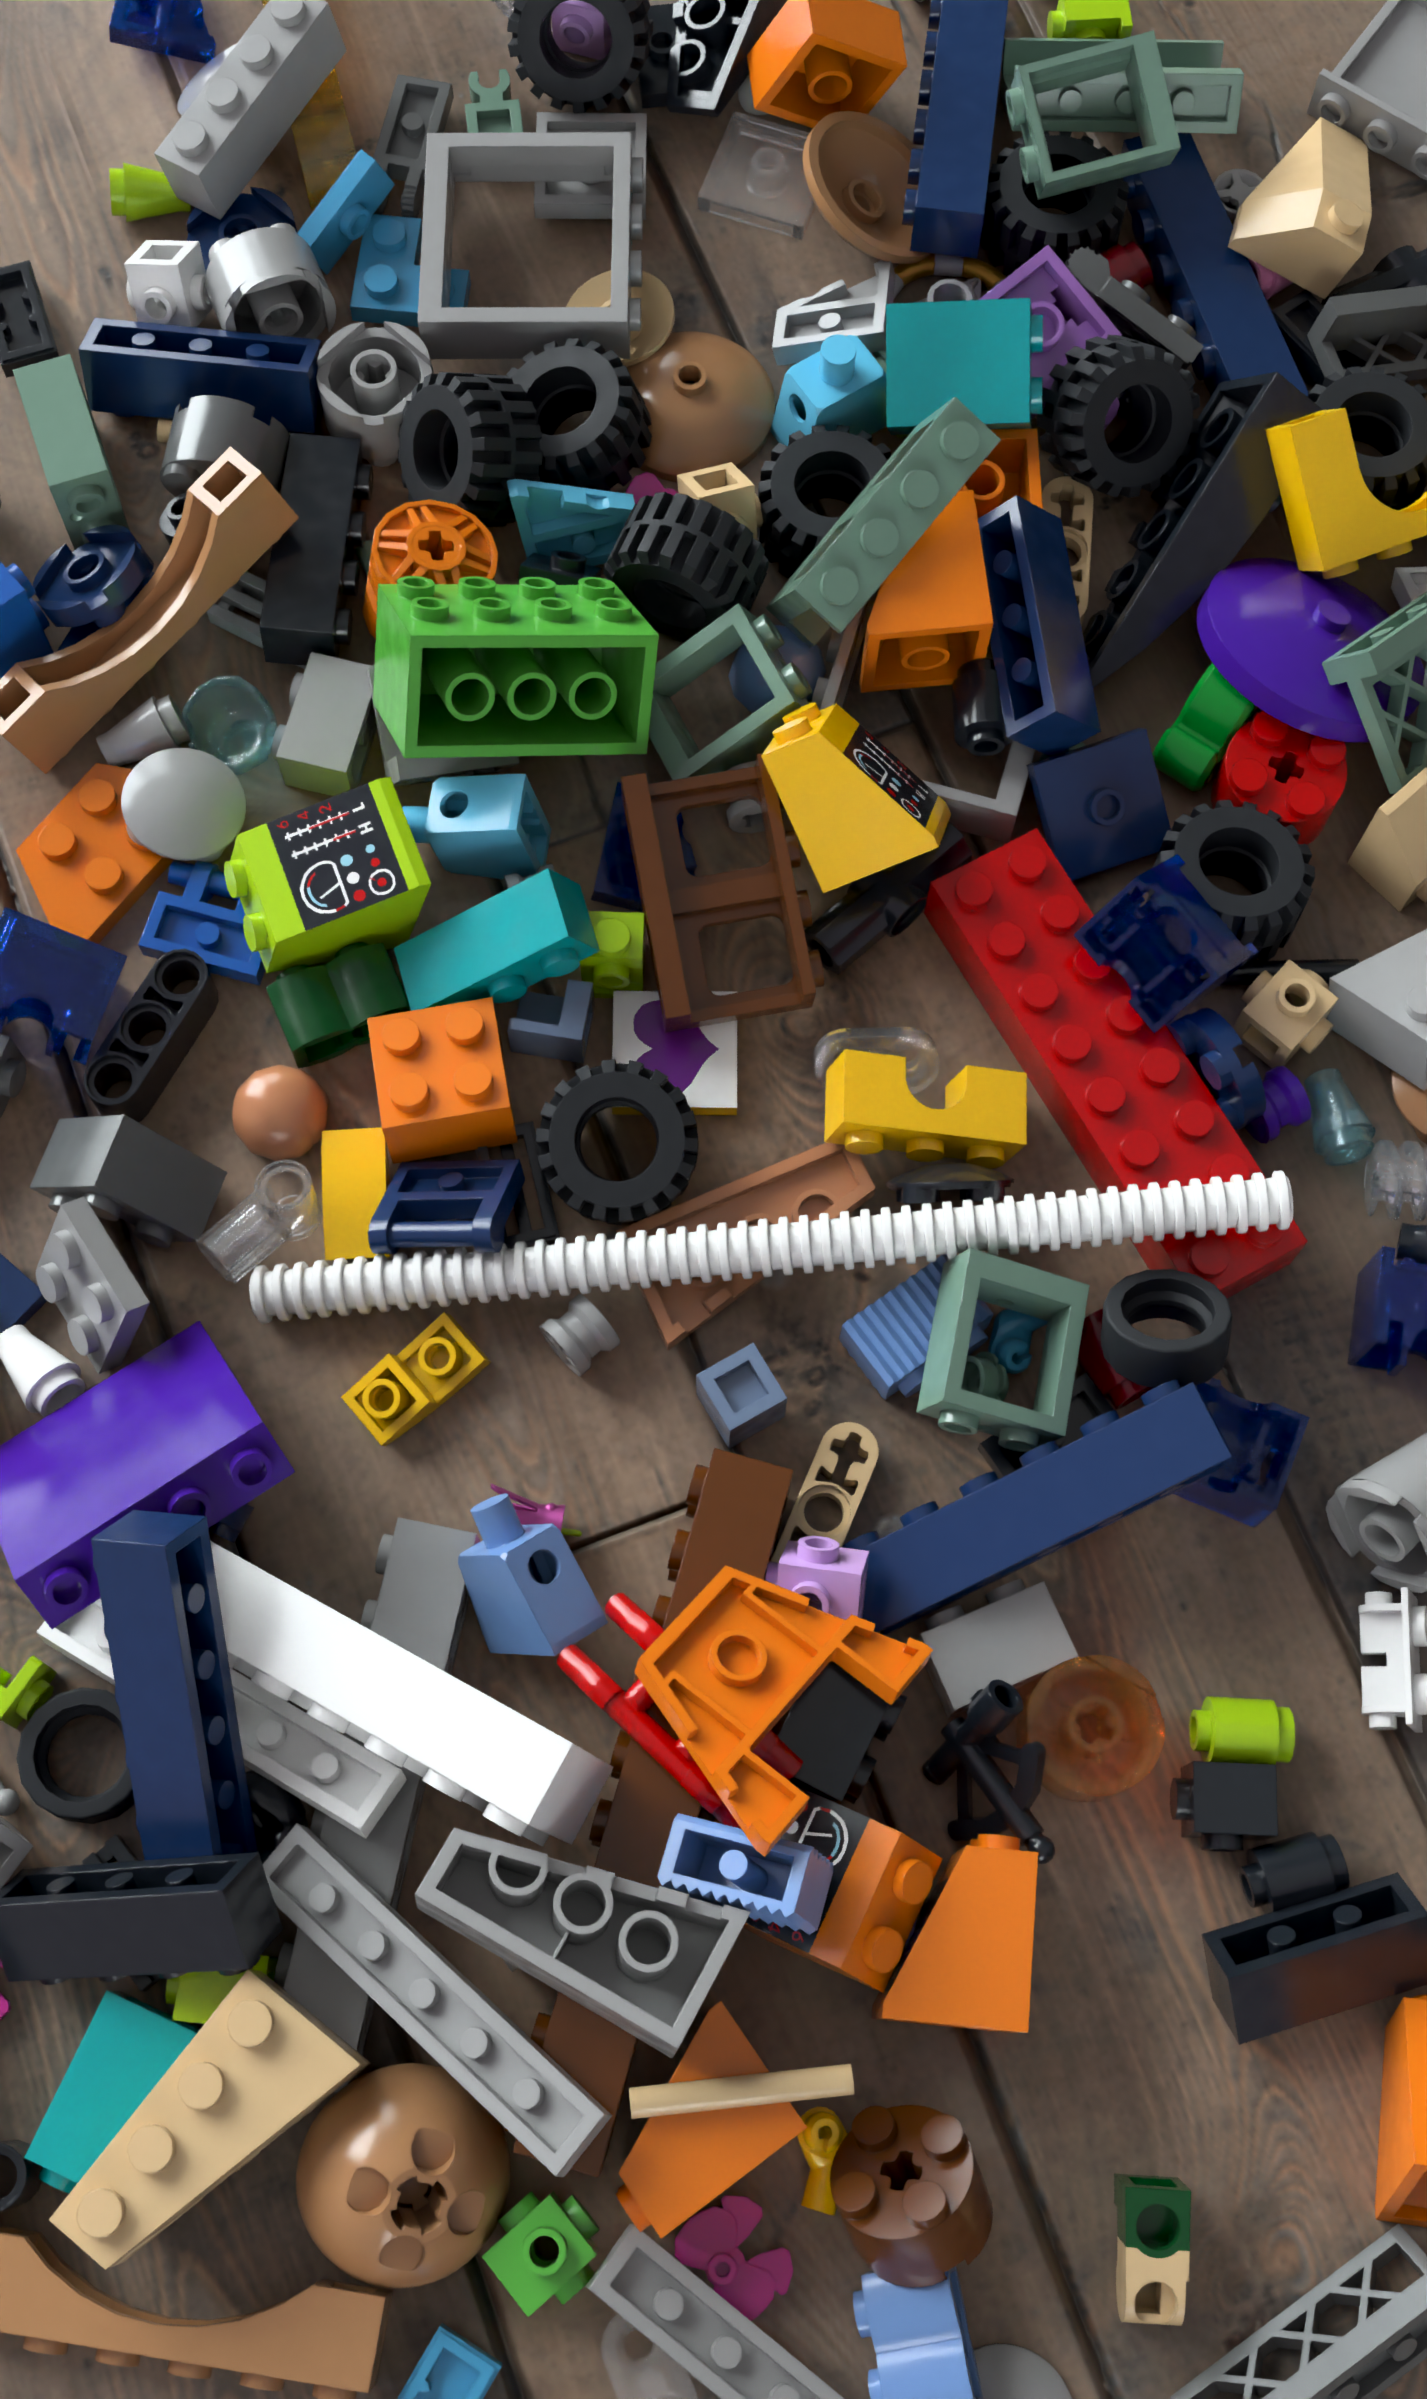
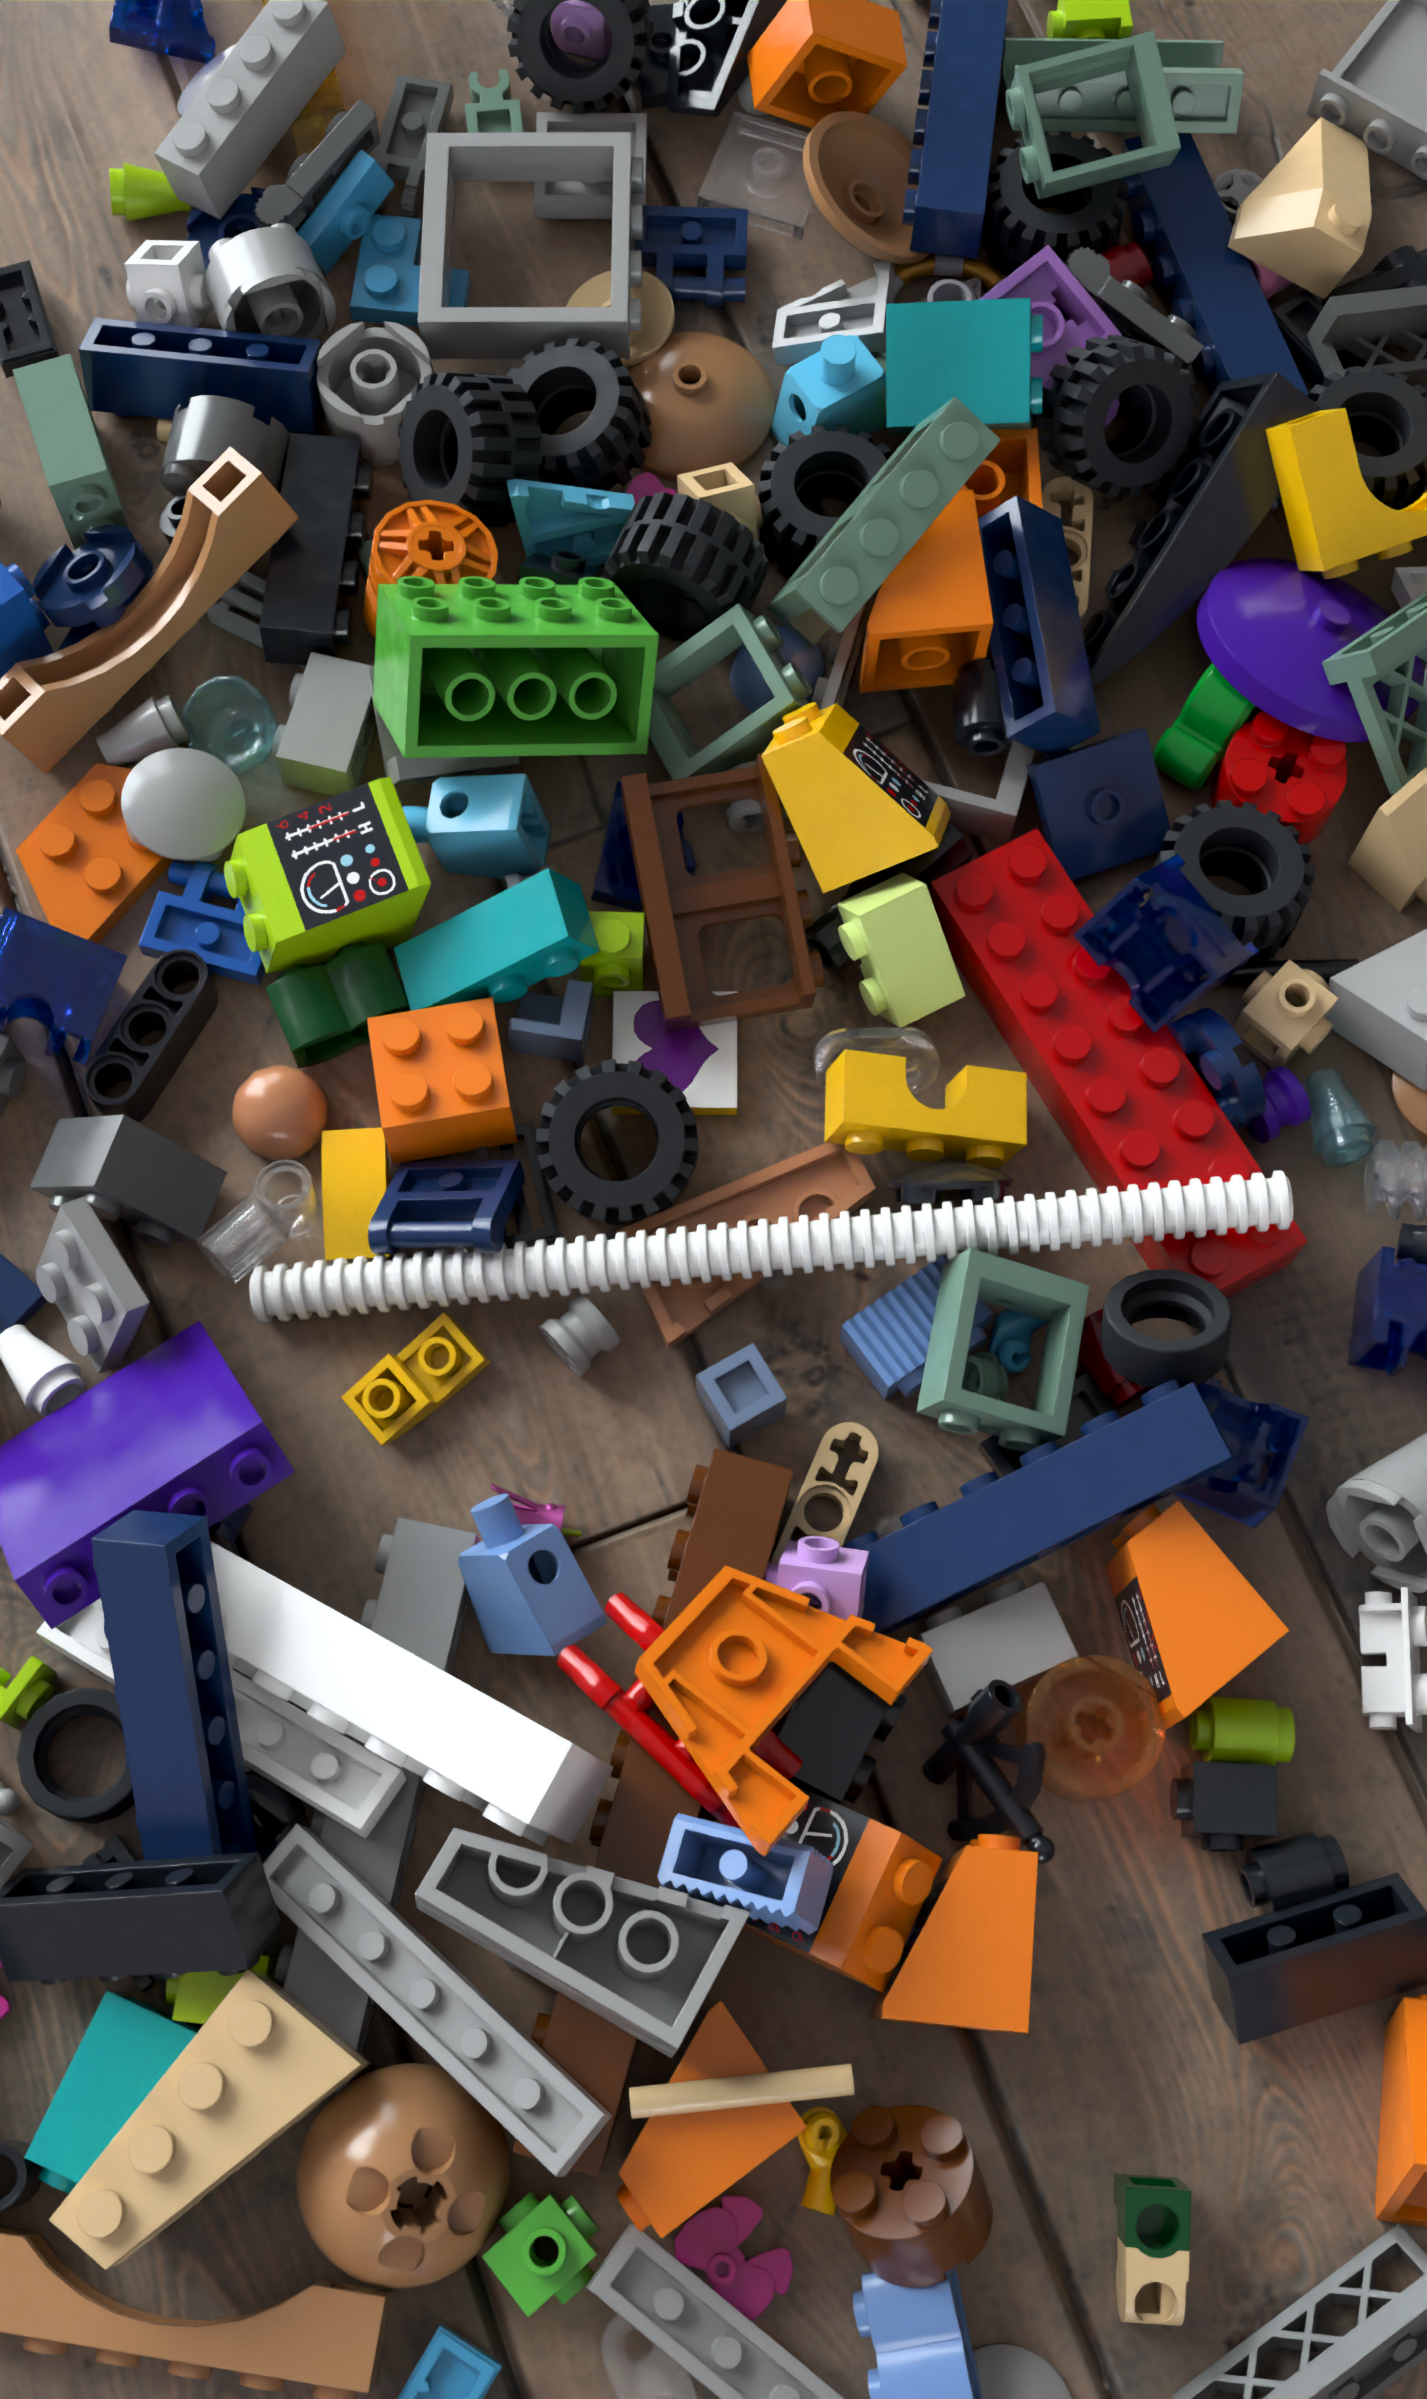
(316, 172): none -> dark grey hinge
(696, 240): none -> dark blue plate
(900, 950): none -> yellowish green piece
(1185, 1609): none -> orange slope

